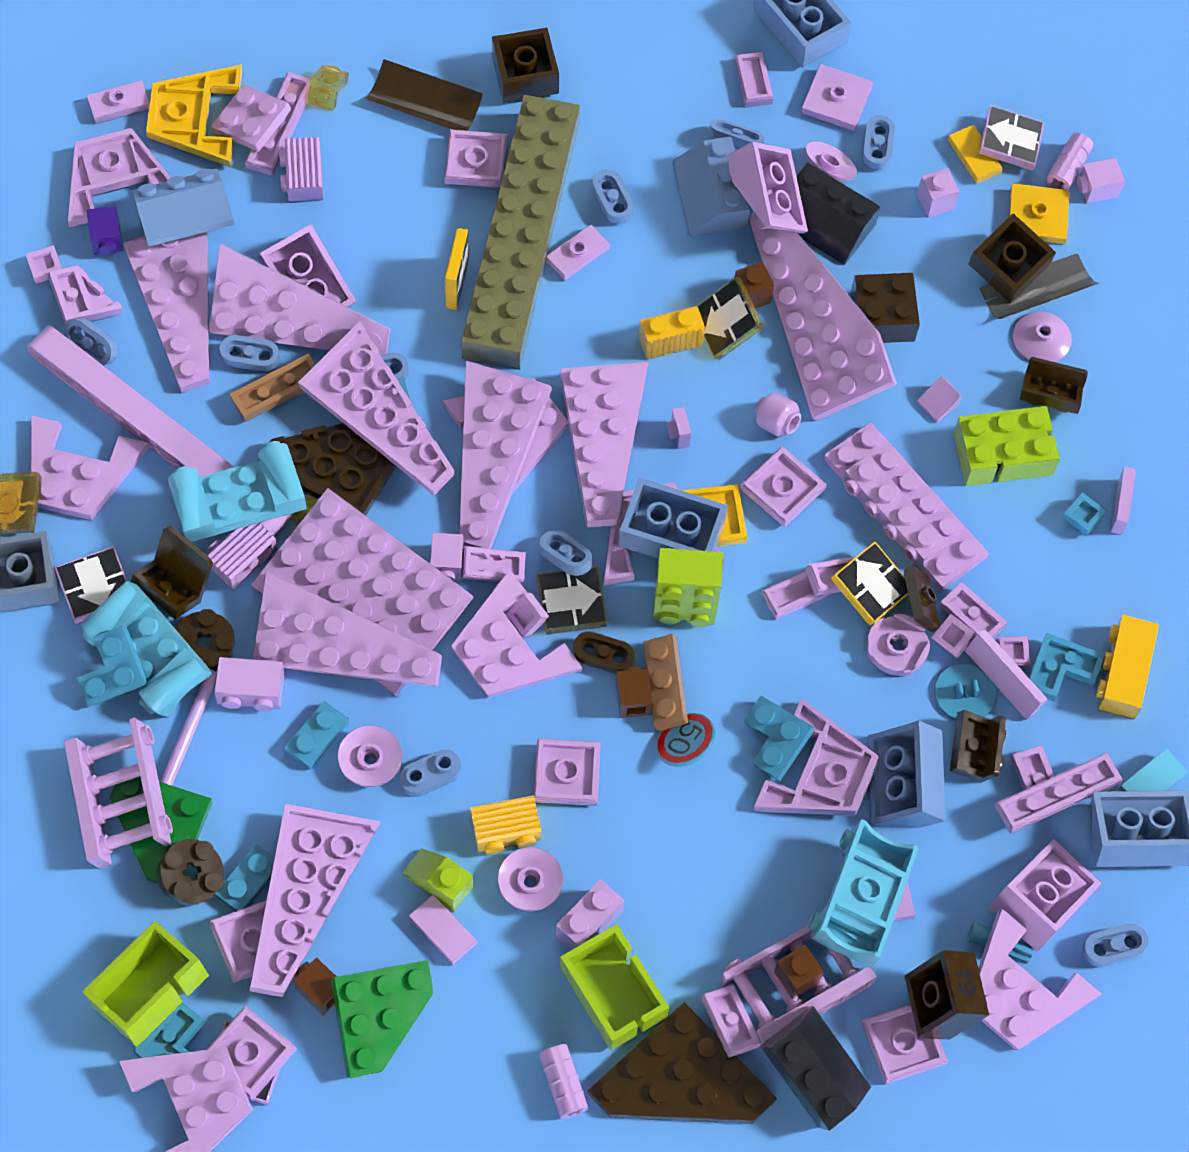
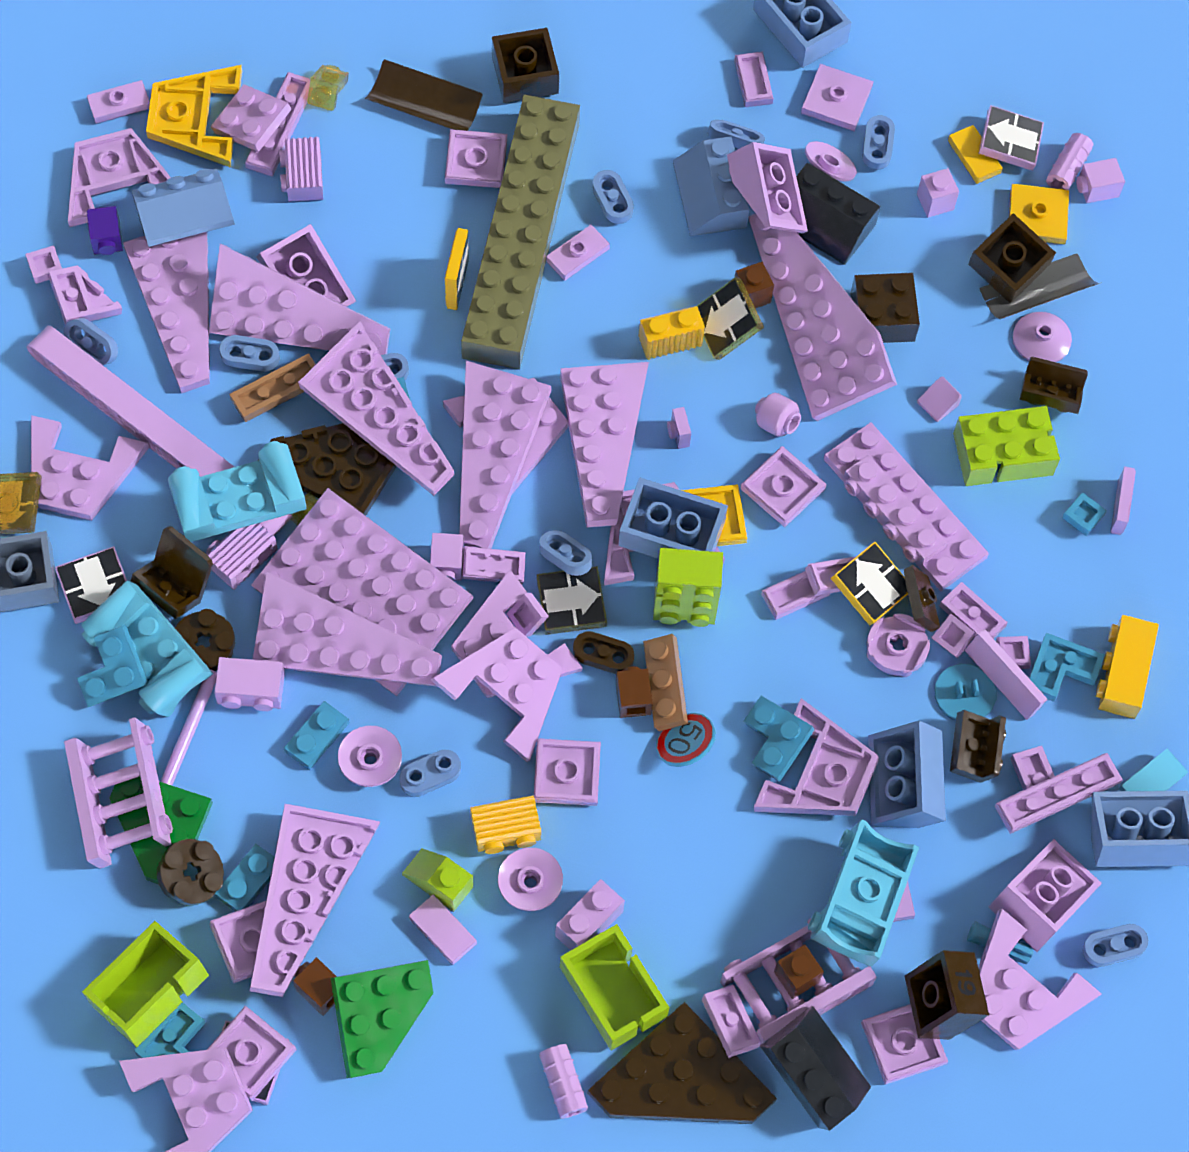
(517, 675): none -> lavender wing

